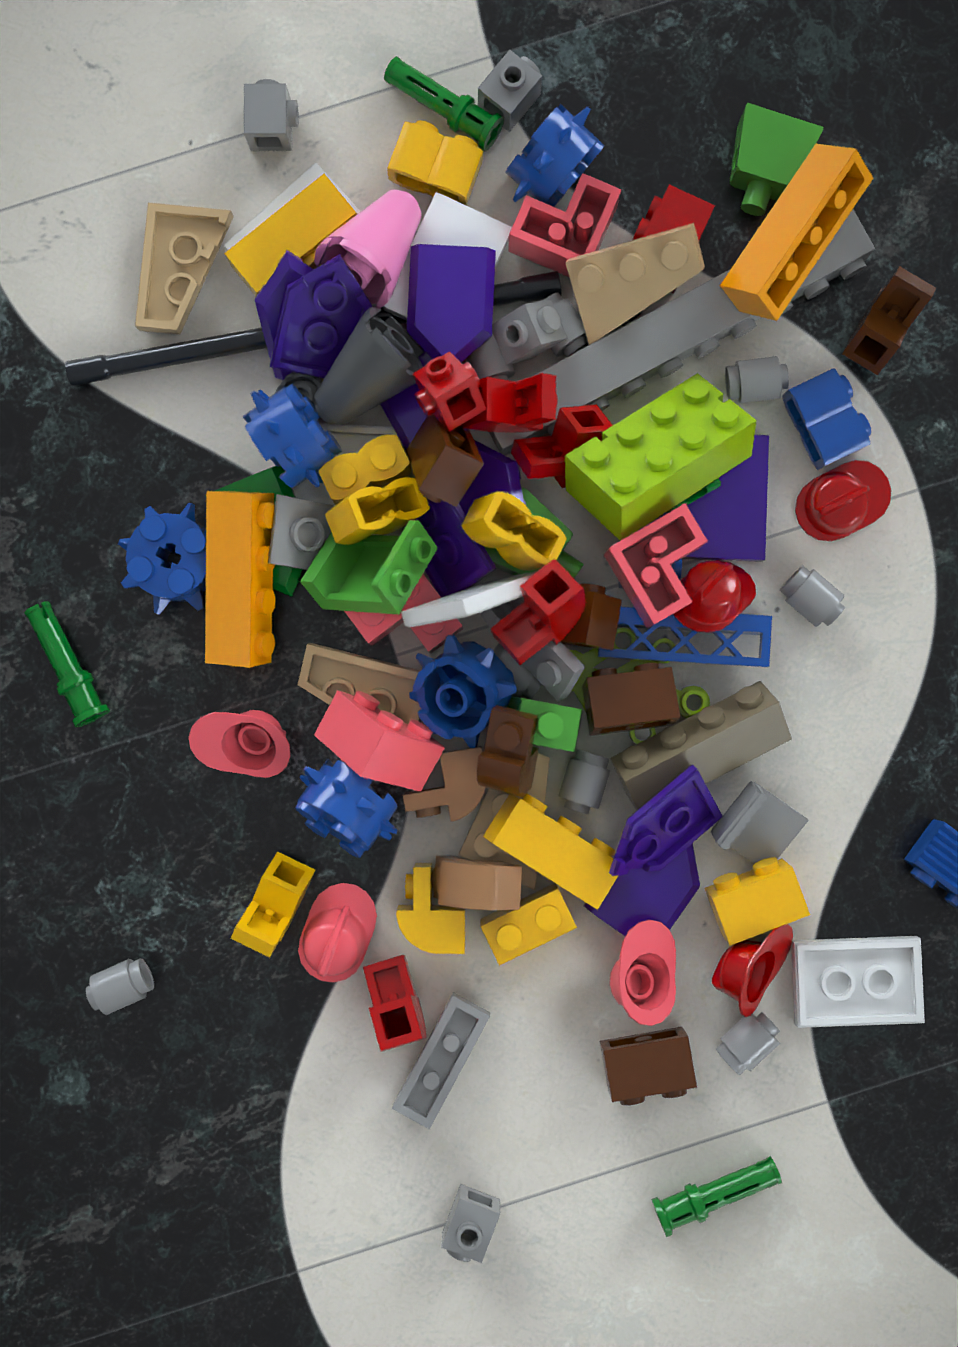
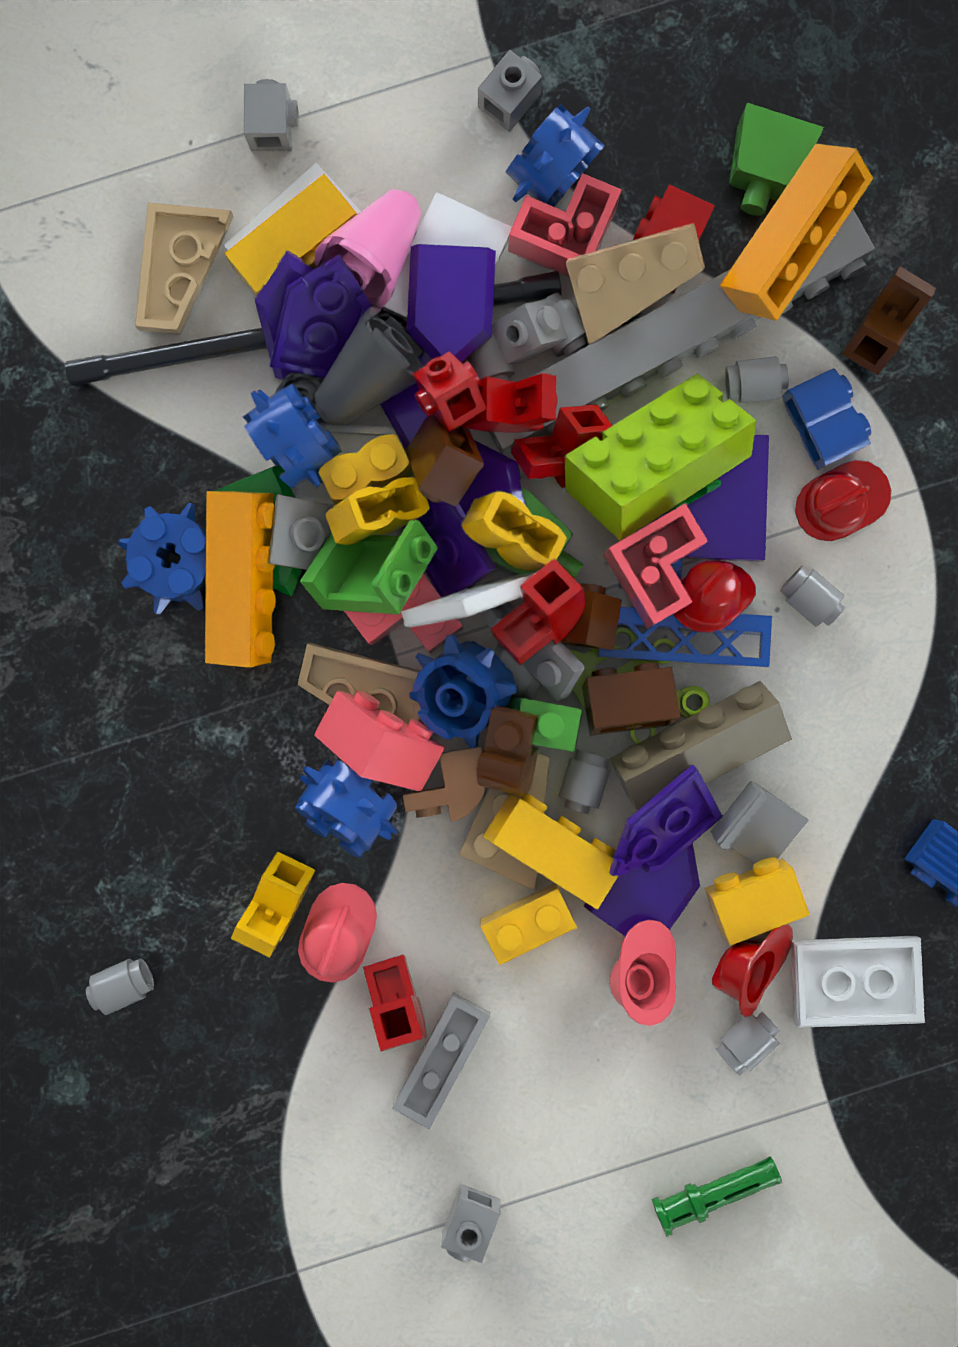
(73, 681): green pin -> none
(241, 743): coral piece -> none
(429, 926): yellow brick -> none
(435, 162): yellow brick -> none
(463, 113): green pin -> none
(476, 884): medium nougat brick -> none
(648, 1065): reddish brown brick -> none

